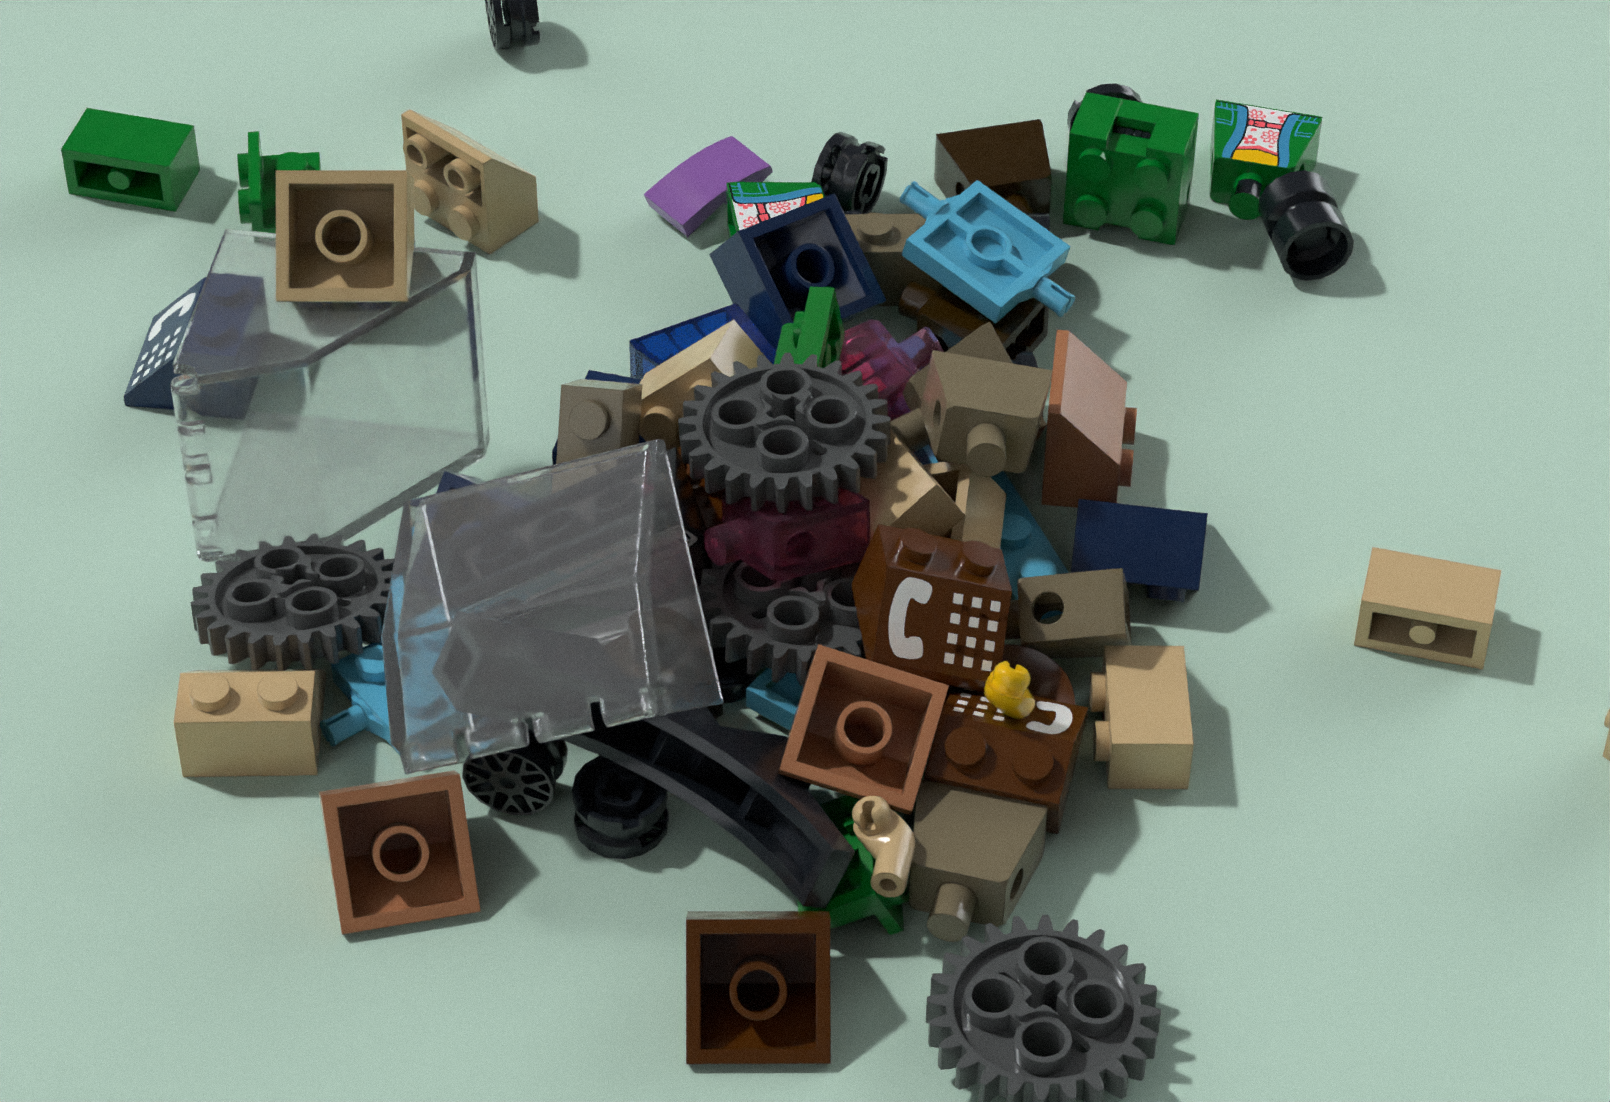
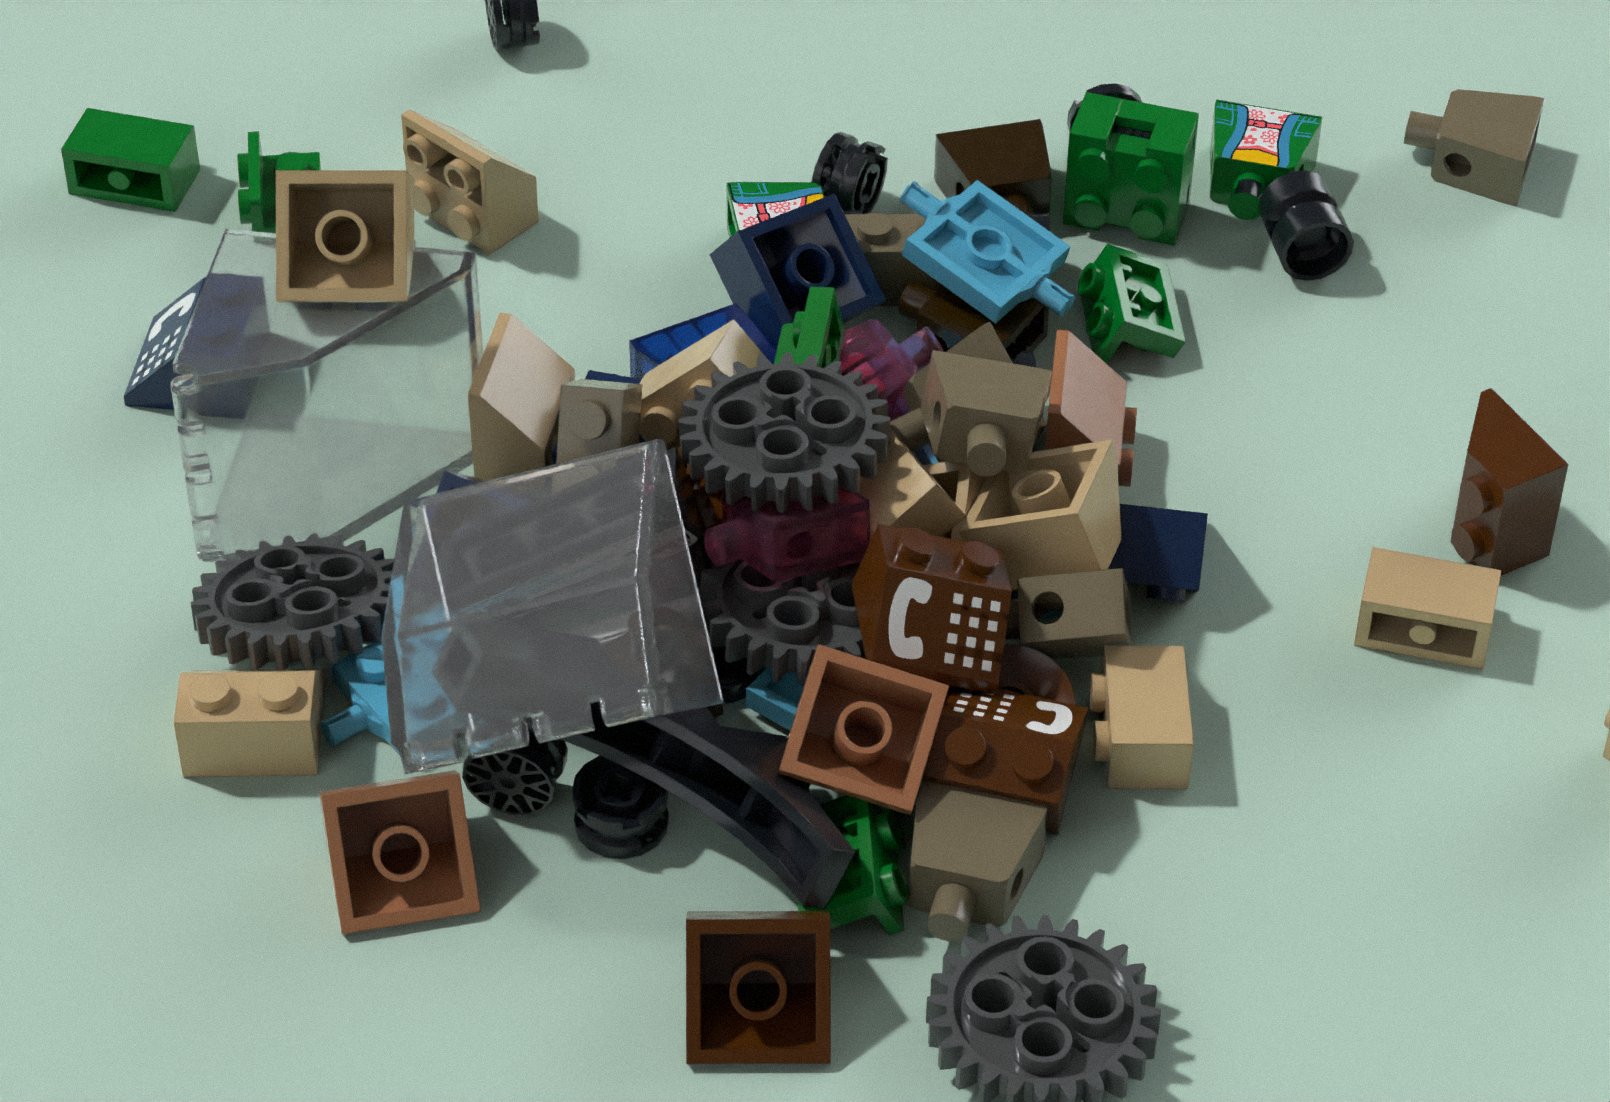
(515, 401): none -> tan slope
(699, 183): medium lavender slope -> none
(888, 841): tan arm -> none
(1009, 691): yellow arm -> none
(1054, 514): none -> tan slope
(1130, 302): none -> green bracket
(1480, 142): none -> dark tan torso
(1507, 491): none -> reddish brown slope

